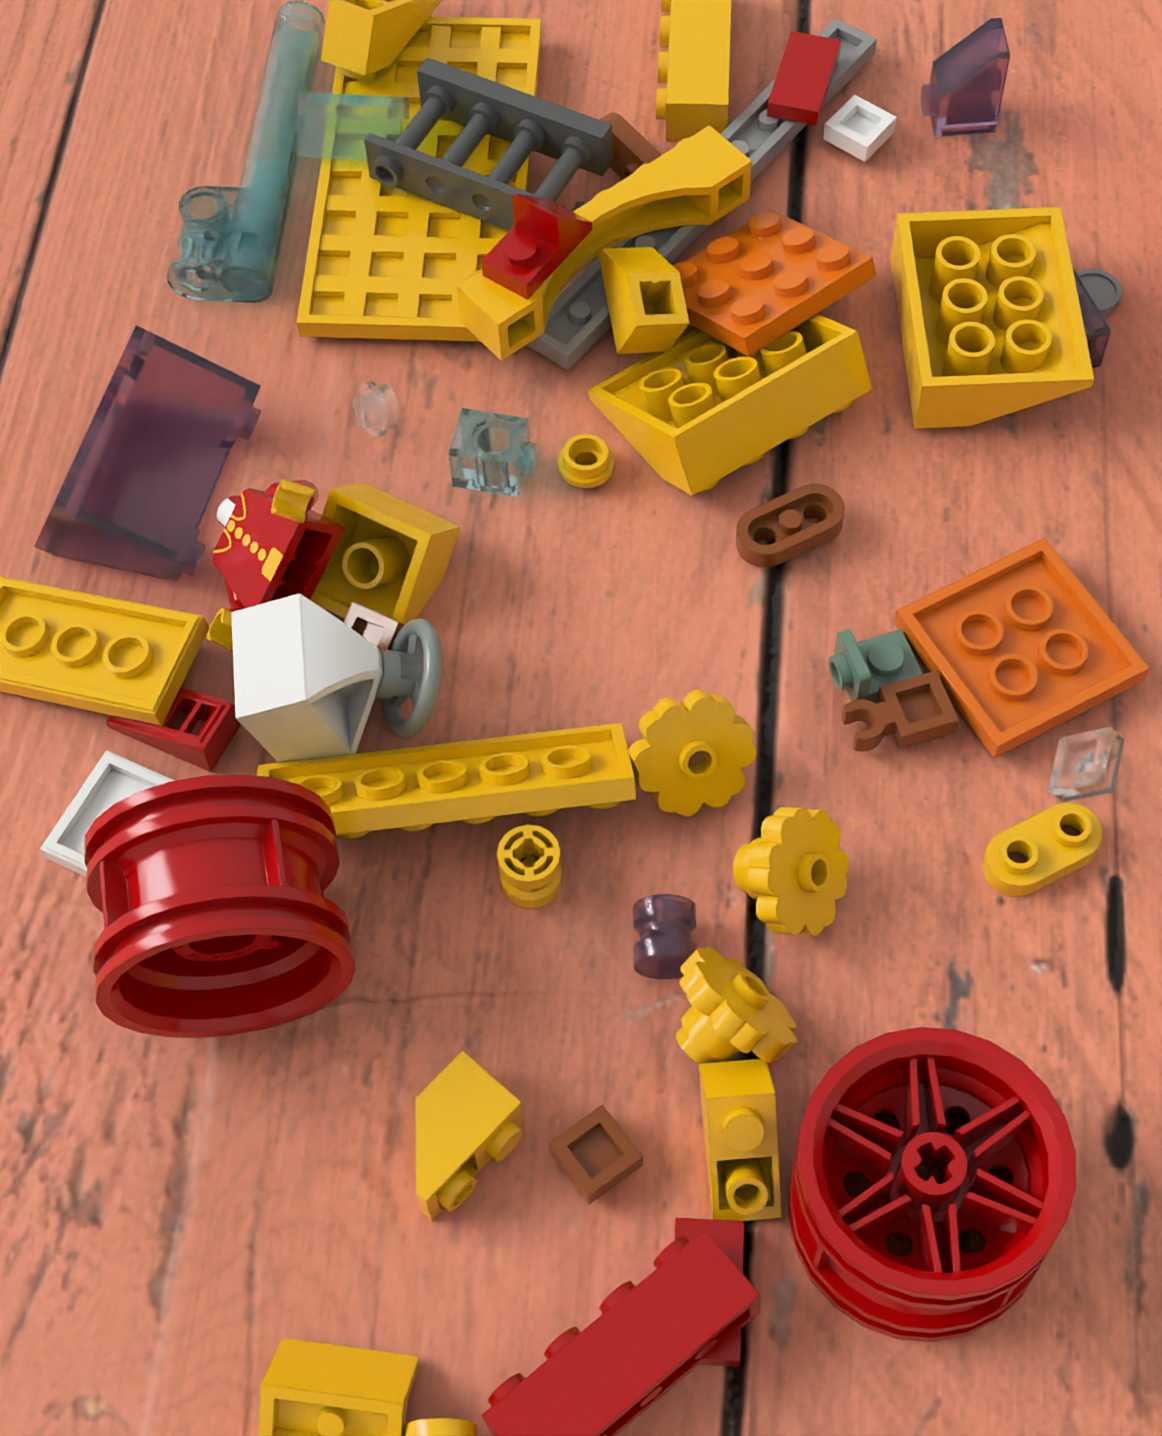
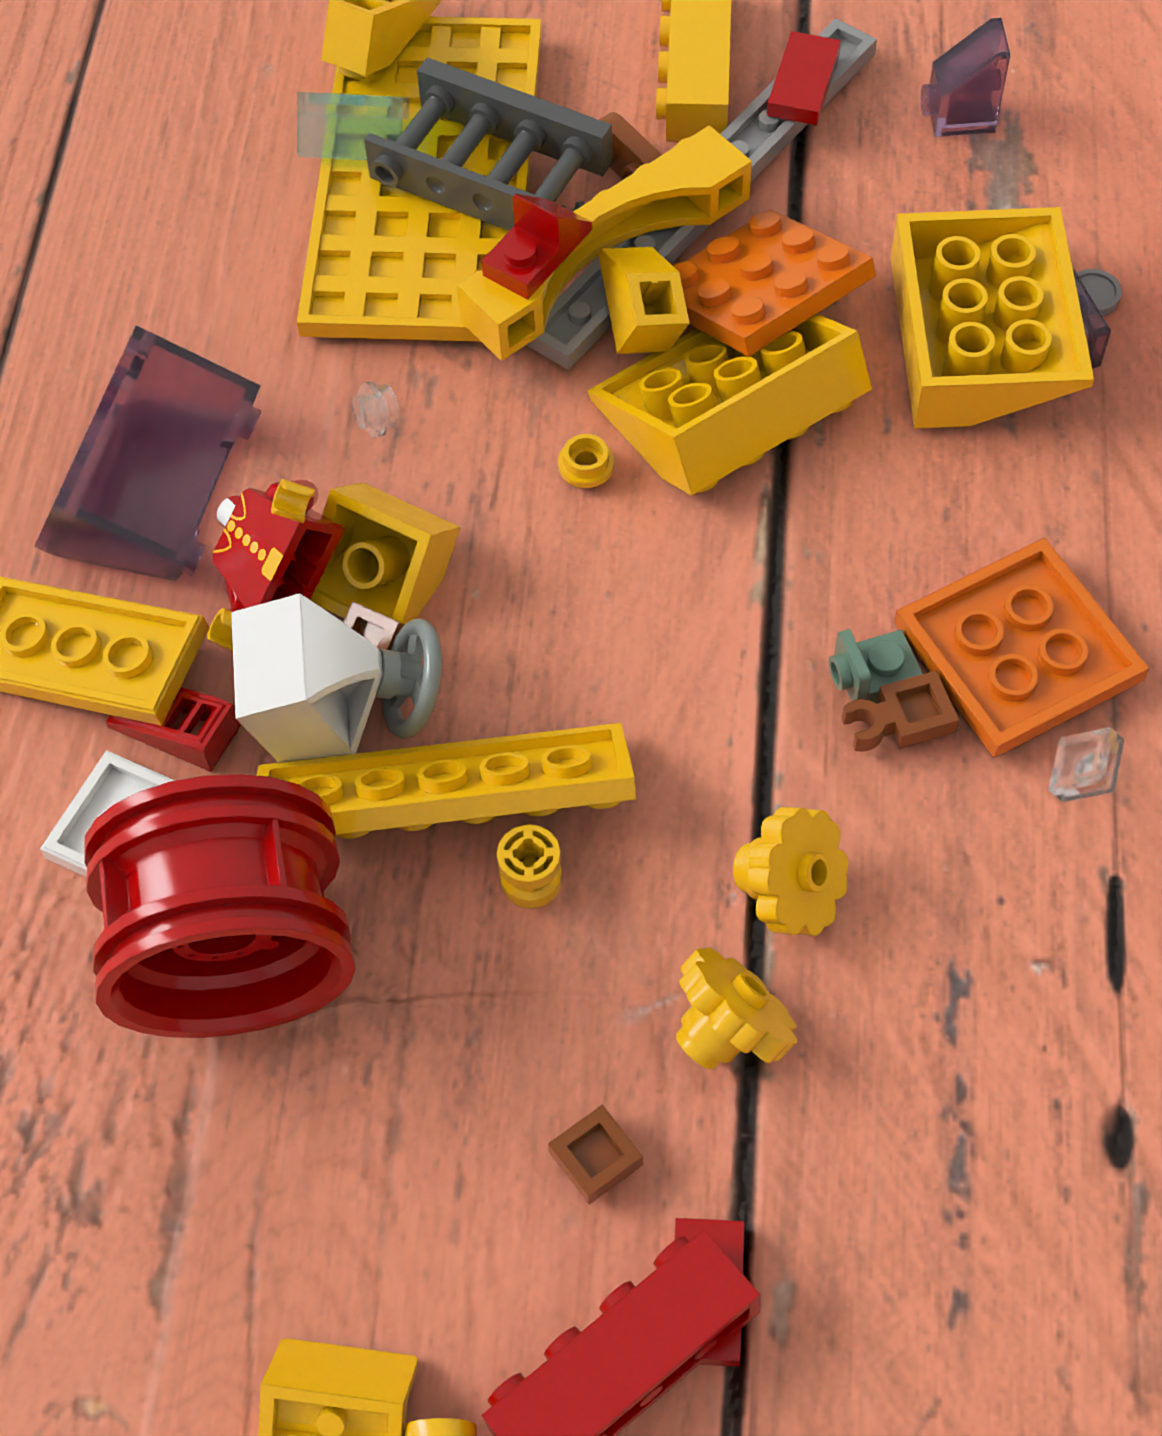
(237, 232): clear light blue piece -> none
(460, 1127): yellow slope -> none
(491, 452): clear light blue brick -> none
(664, 934): wheel -> none
(692, 752): yellow plant -> none
(741, 1140): yellow slope -> none
(786, 527): dark orange plate -> none
(859, 128): white plate -> none
(1009, 1126): red wheel -> none
(1047, 848): yellow plate -> none

